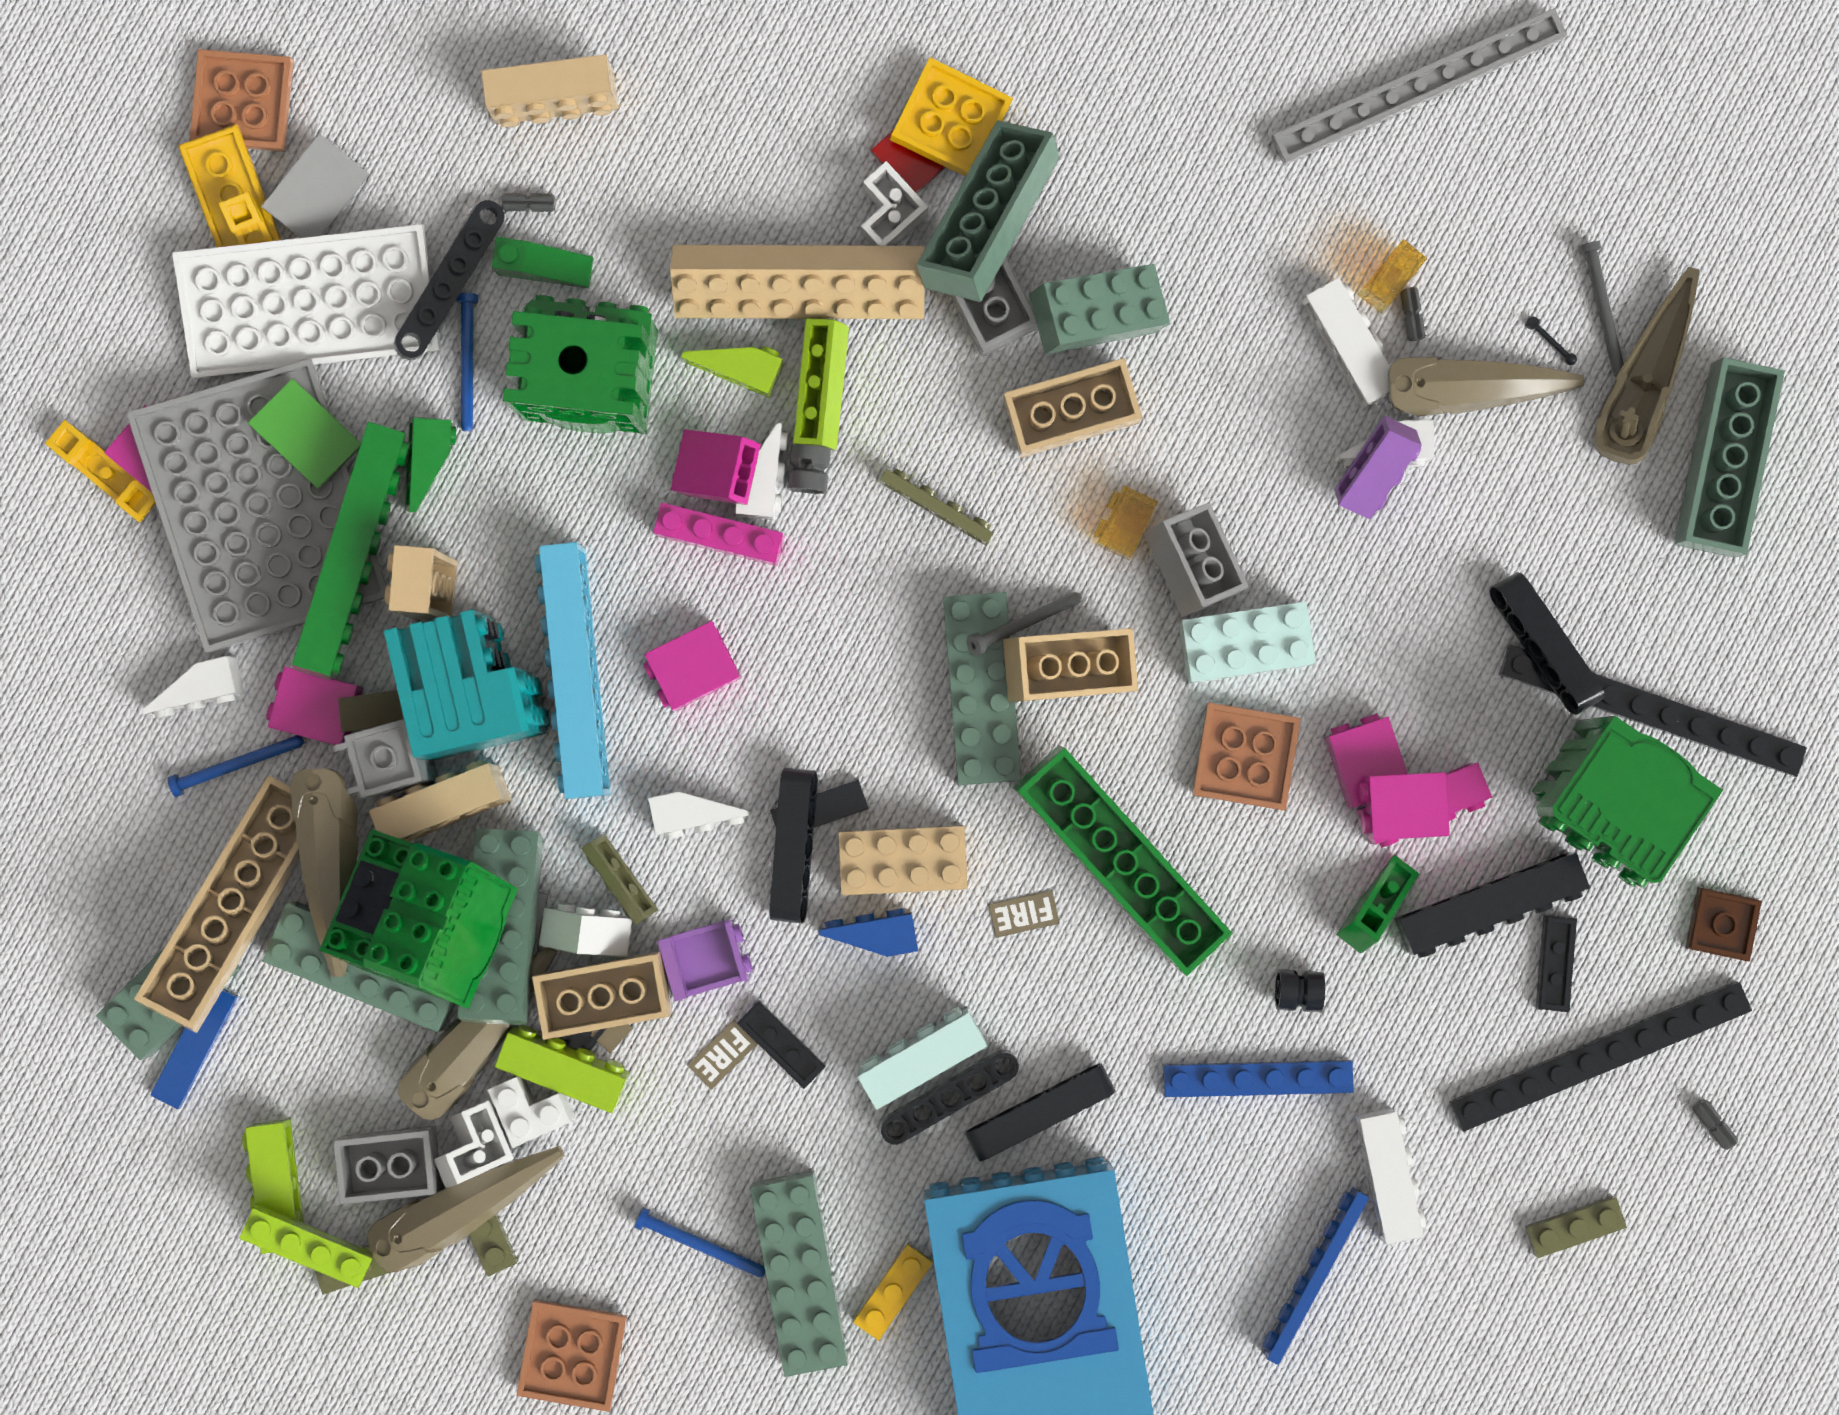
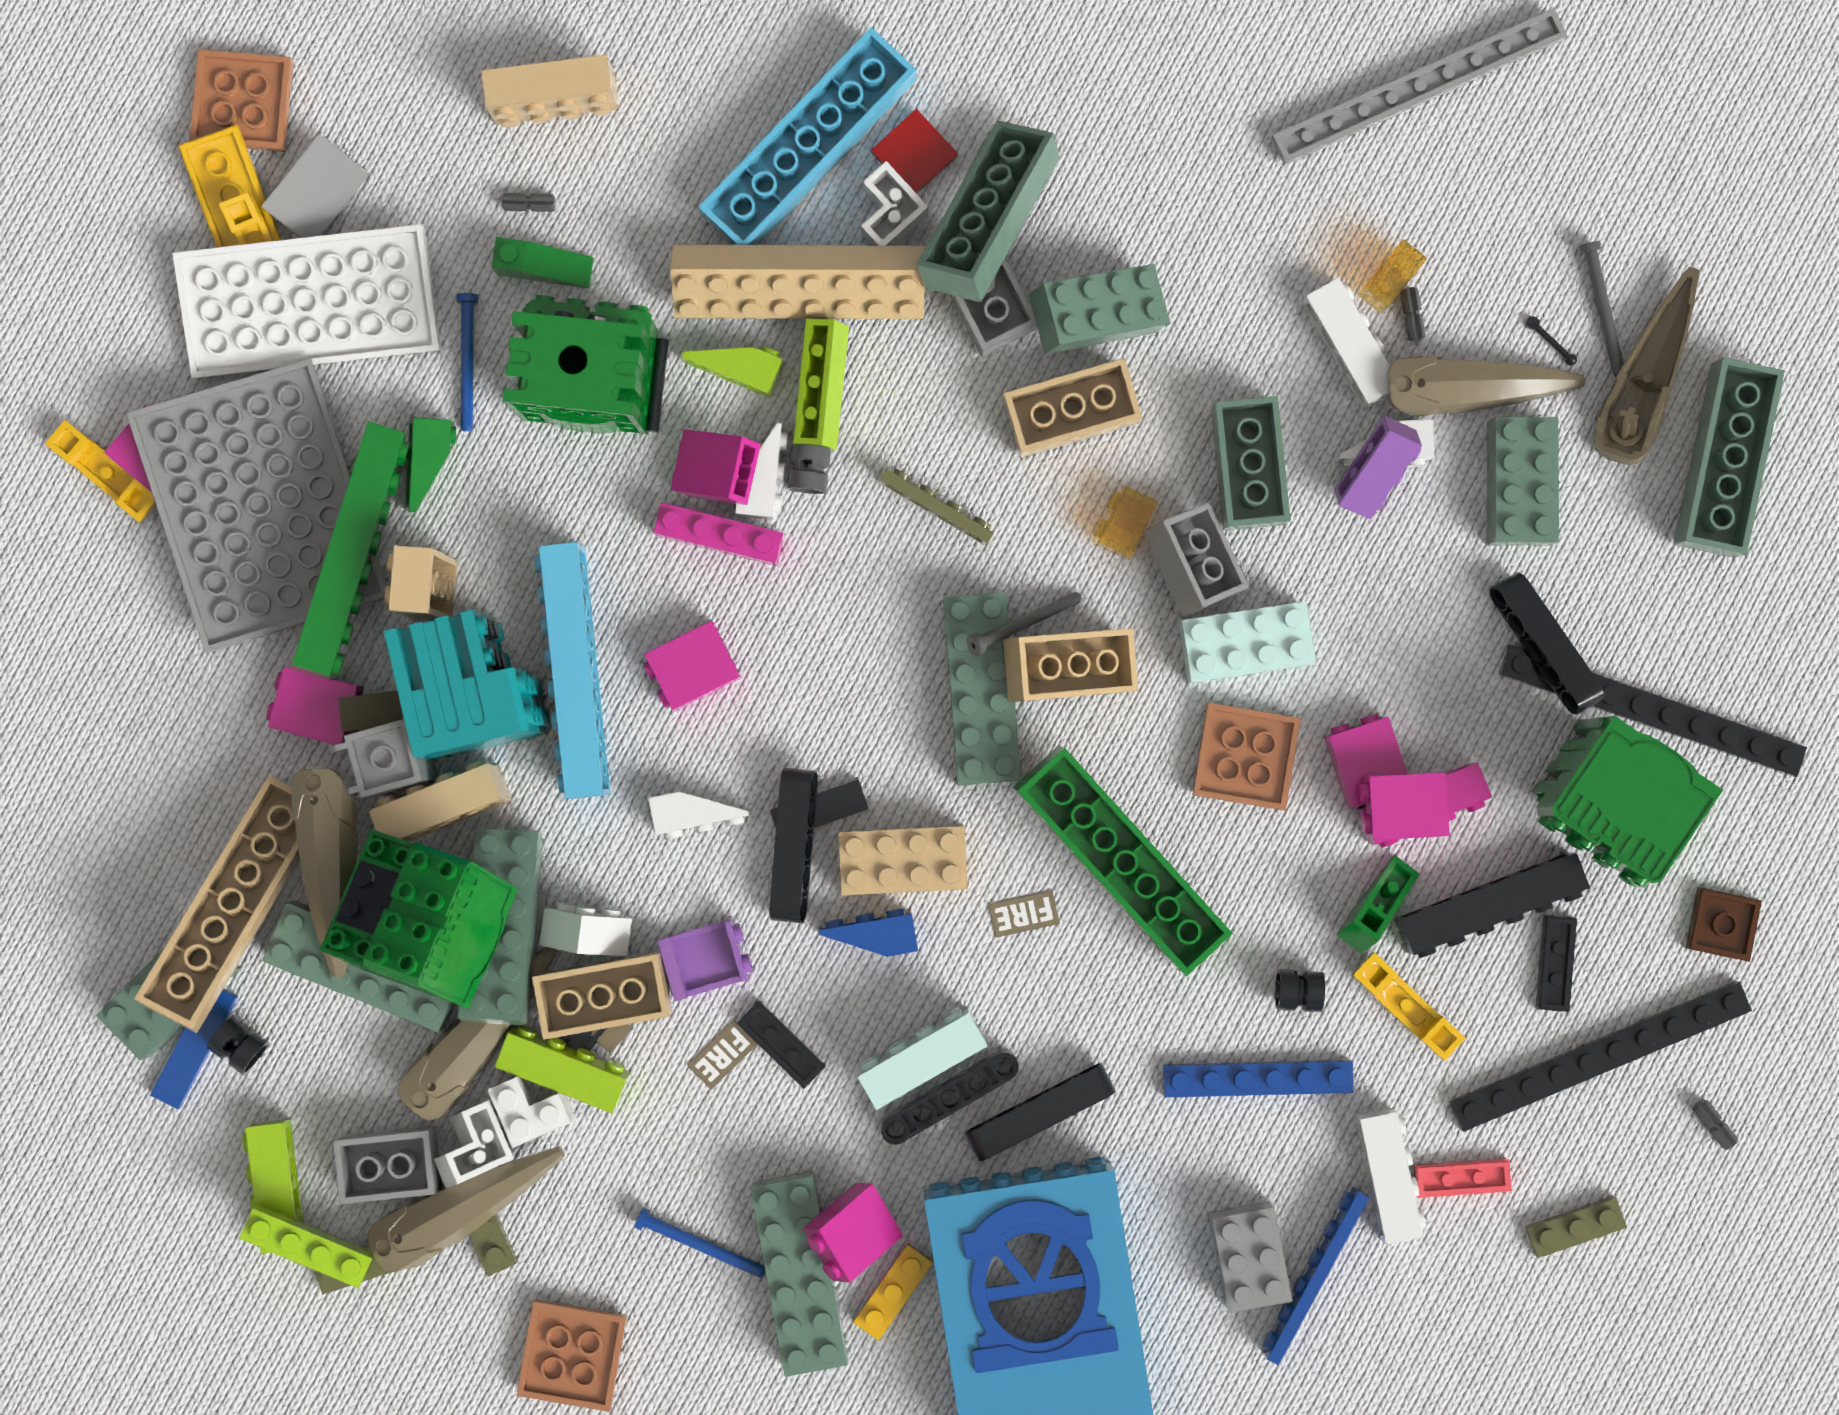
(178, 784): blue bar -> none
(202, 683): white slope -> none
(248, 1050): none -> black wheel
(305, 434): bright green tile -> none
(449, 280): black plate -> none
(619, 879): olive plate -> none
(657, 385): none -> black bar
(809, 141): none -> medium azure brick
(852, 1232): none -> dark pink brick
(949, 116): yellow plate -> none
(1250, 463): none -> sand green brick
(1250, 1257): none -> light grey brick
(1408, 1006): none -> yellow slope
(1463, 1177): none -> coral tile
(1522, 481): none -> sand green brick

